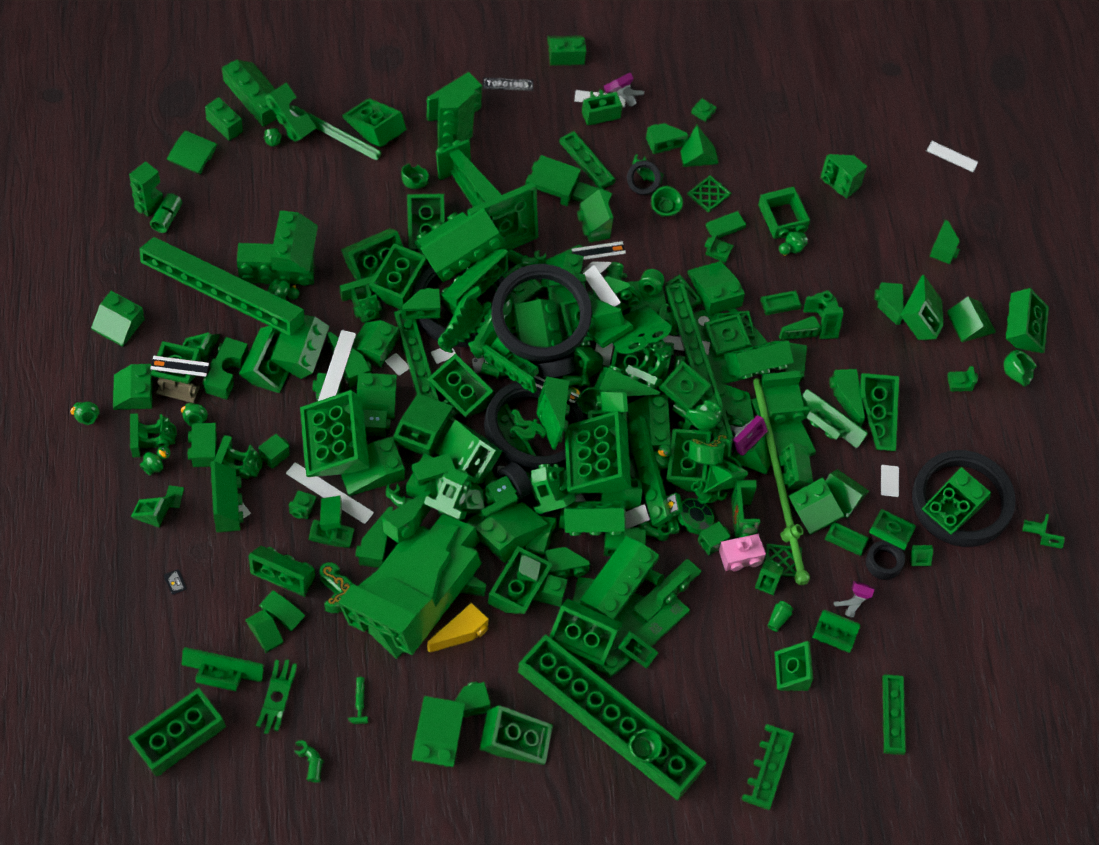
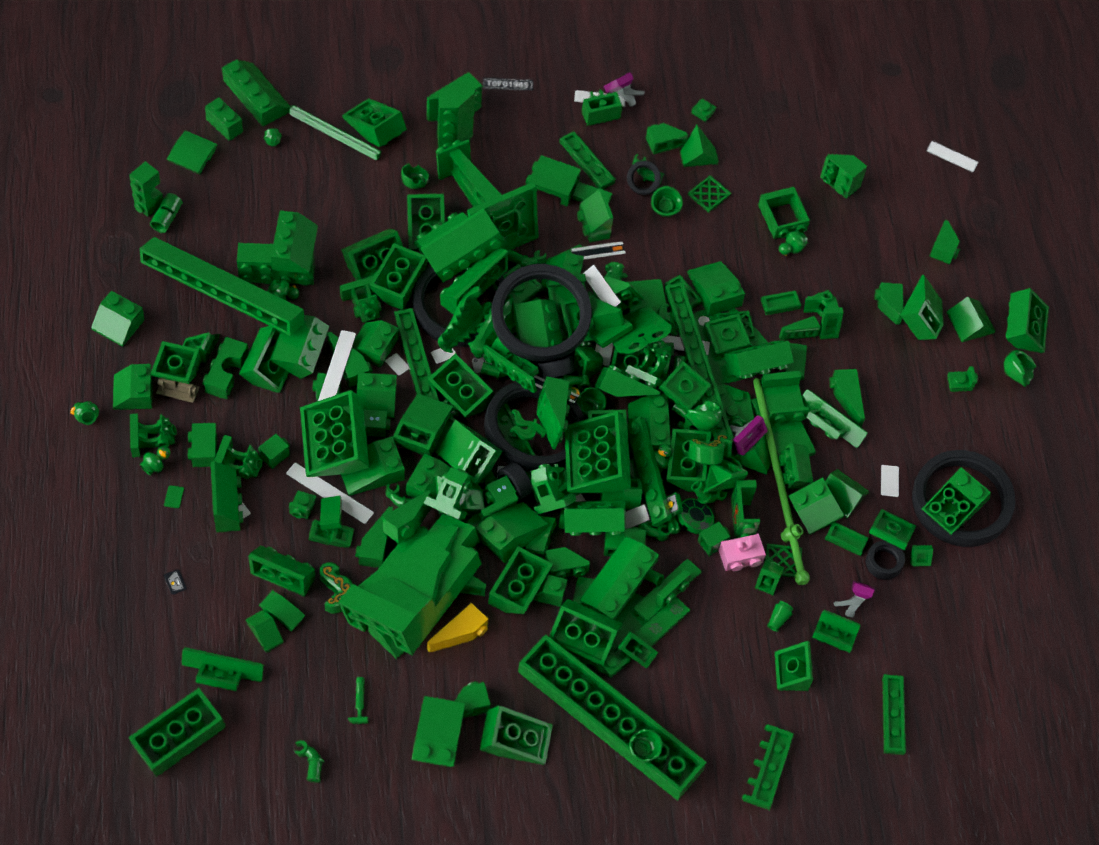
(152, 510): green slope -> none
(179, 366): sticker -> none
(194, 413): green animal -> none
(276, 685): green piece -> none
(296, 126): green arch -> none
(422, 305): green slope -> none
(432, 468): green tile -> none
(528, 569): green slope -> none
(566, 50): green slope -> none
(601, 266): white sticker -> none
(612, 400): green slope -> none
(651, 282): green head -> none
(718, 249): green bracket -> none
(726, 224): green tile -> none
(881, 407): green wedge -> none
(1040, 528): green bracket -> none

